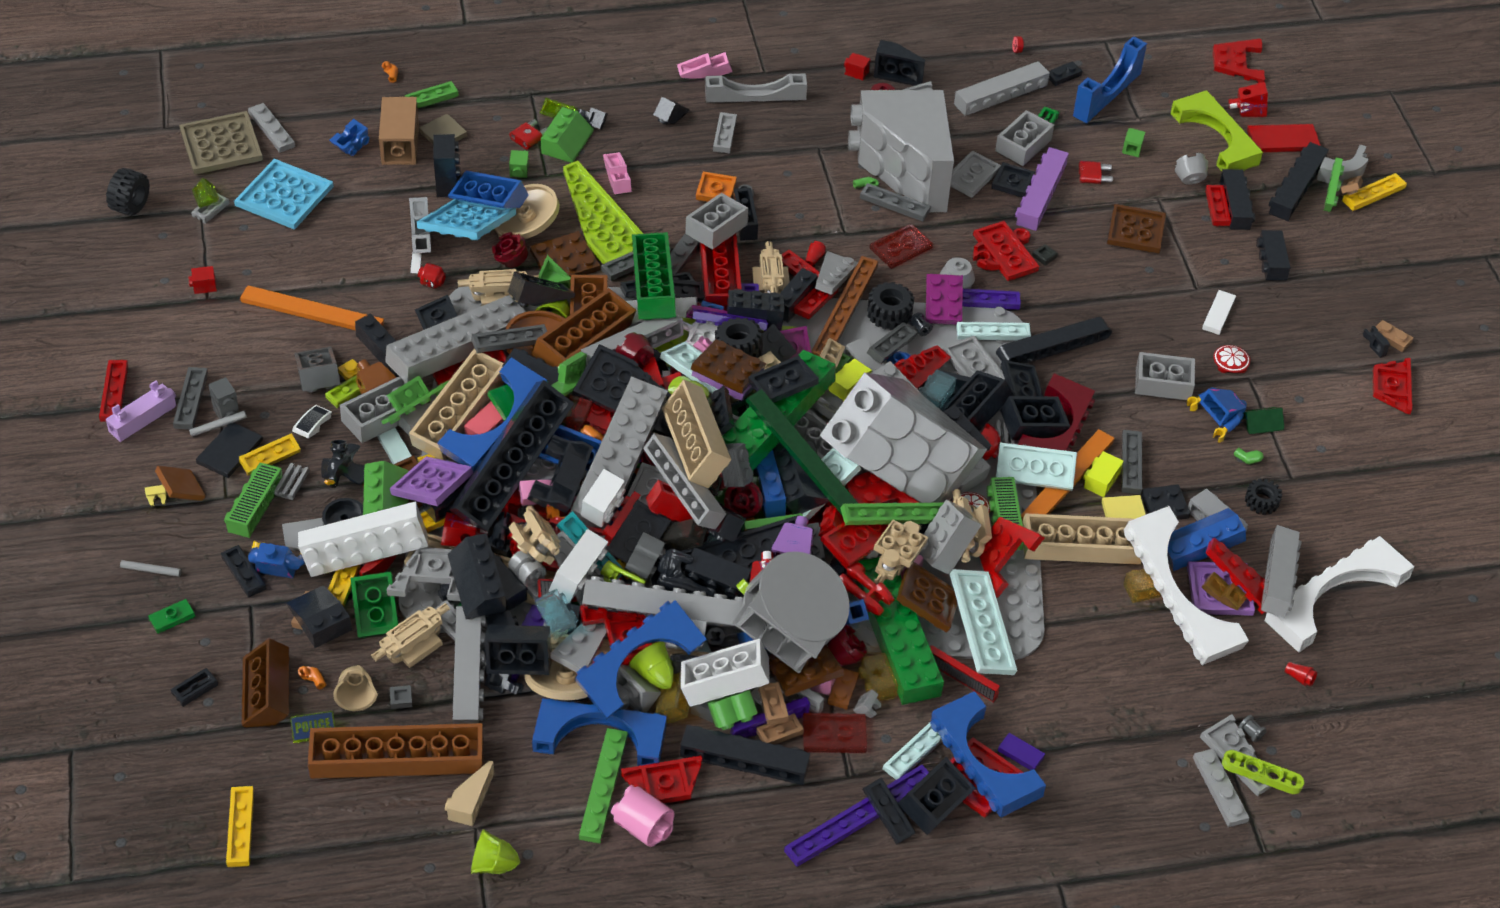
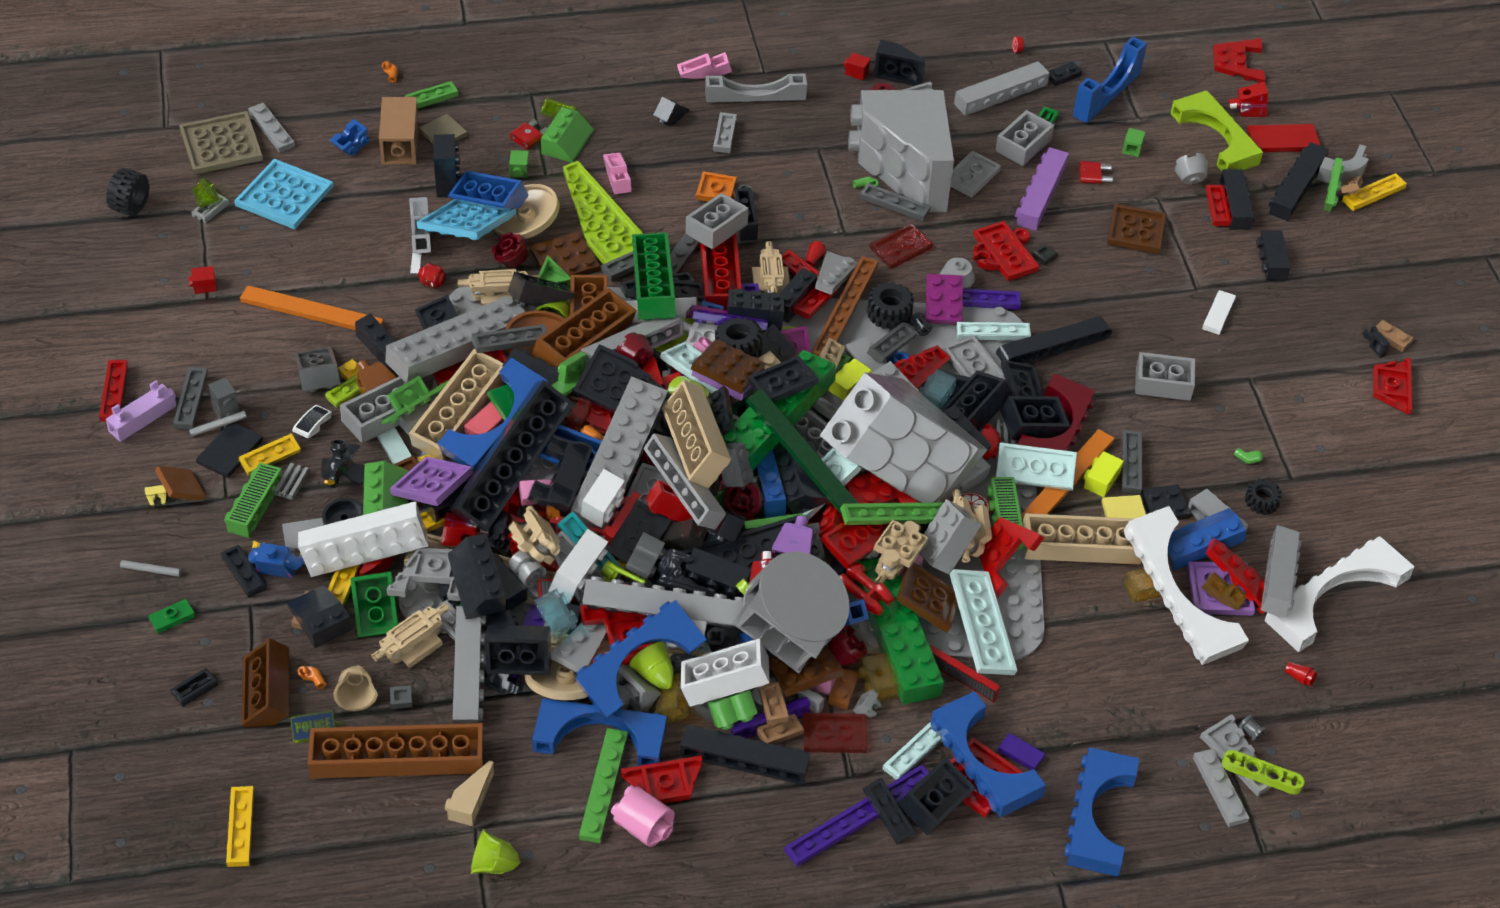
(594, 117): plate -> none
(1012, 179): black plate -> none
(1088, 846): none -> blue arch
(1222, 406): blue torso -> none
(1231, 359): dish -> none
(1264, 420): dark green panel -> none

